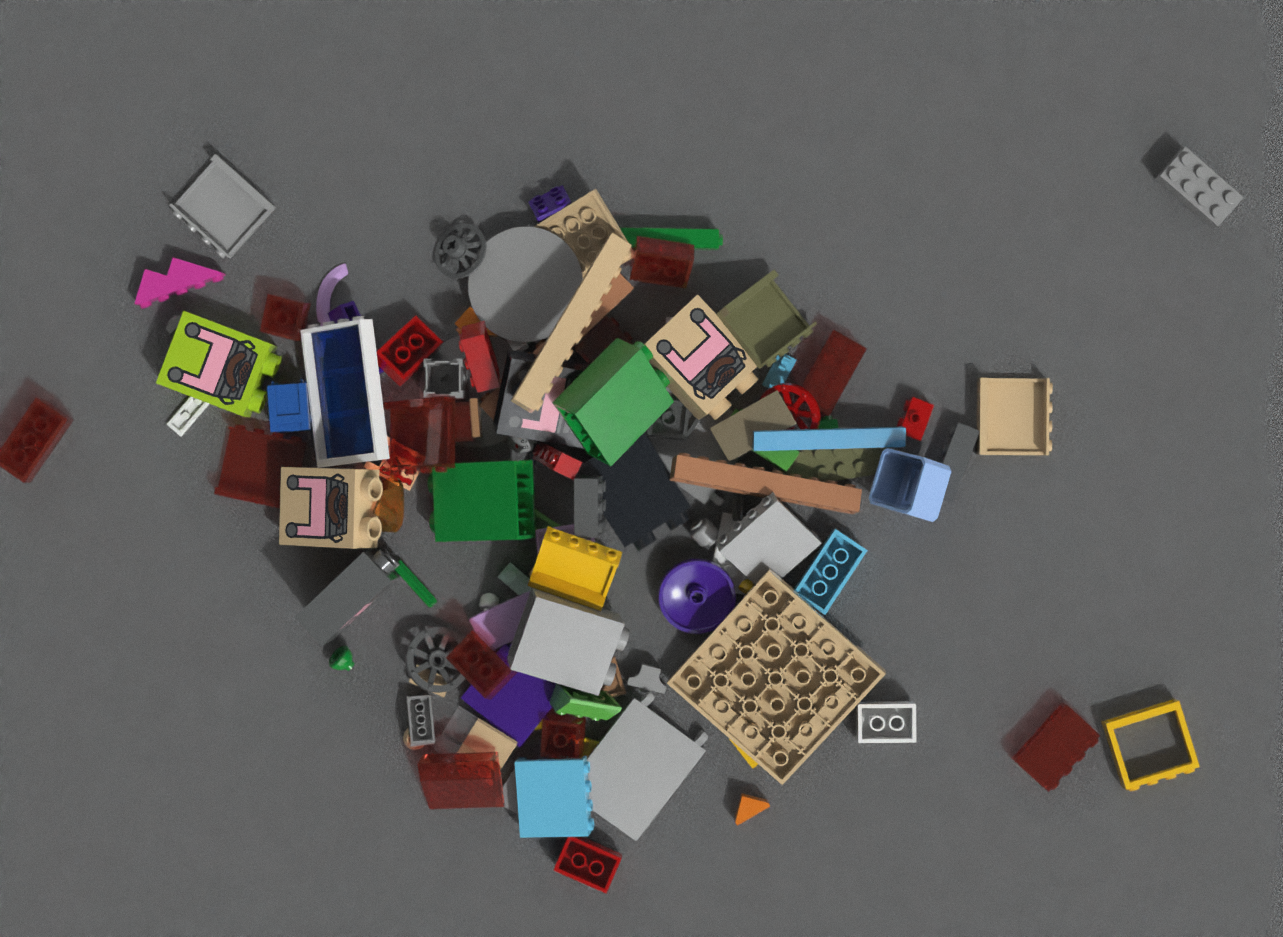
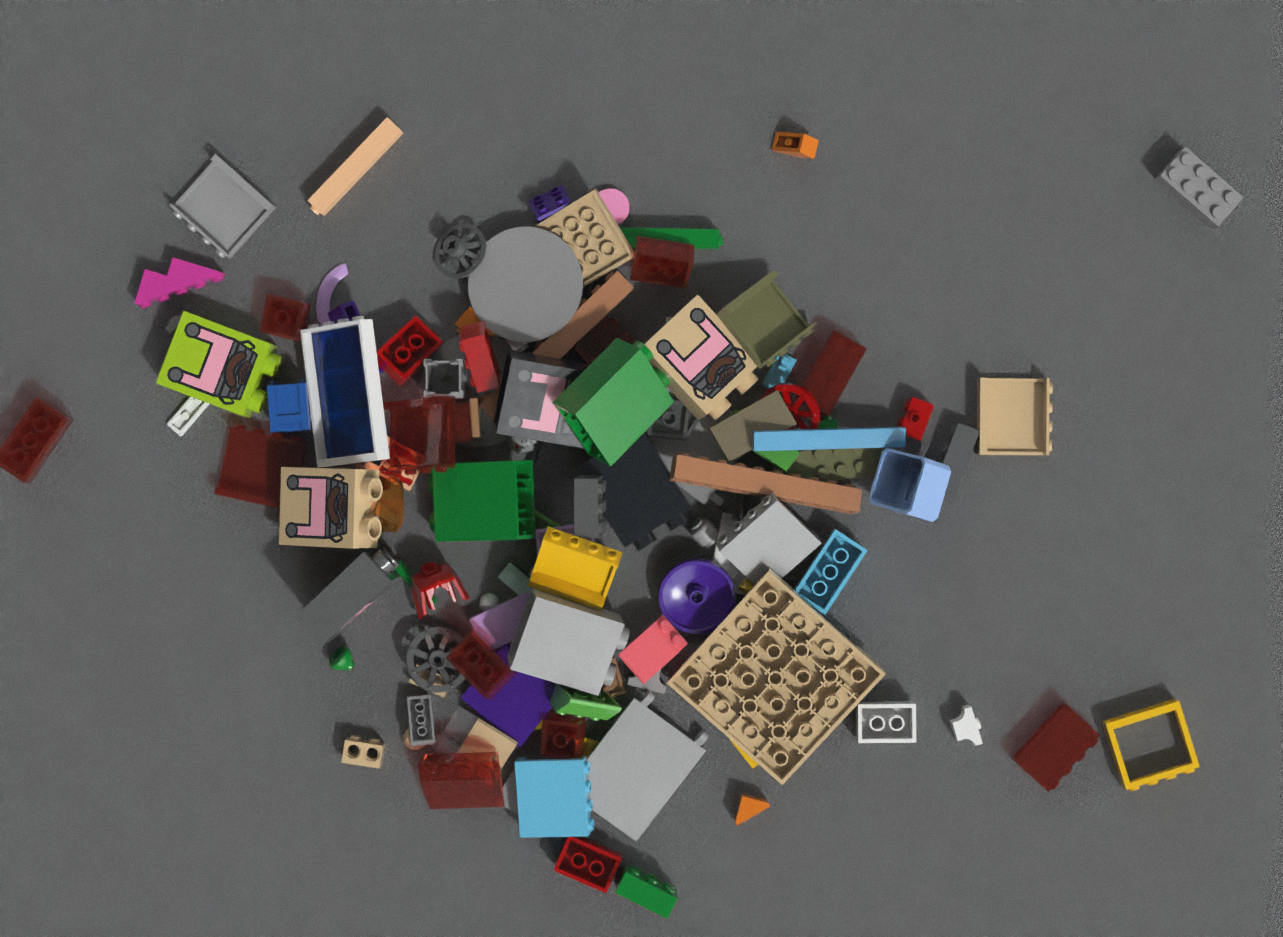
(354, 167): none -> light nougat brick
(363, 757): none -> tan brick
(430, 578): none -> red piece
(556, 460): red brick -> none
(571, 322): tan brick -> none
(616, 203): none -> bright pink tile
(646, 891): none -> green brick
(652, 649): none -> coral slope
(795, 144): none -> orange slope
(966, 726): none -> white brick

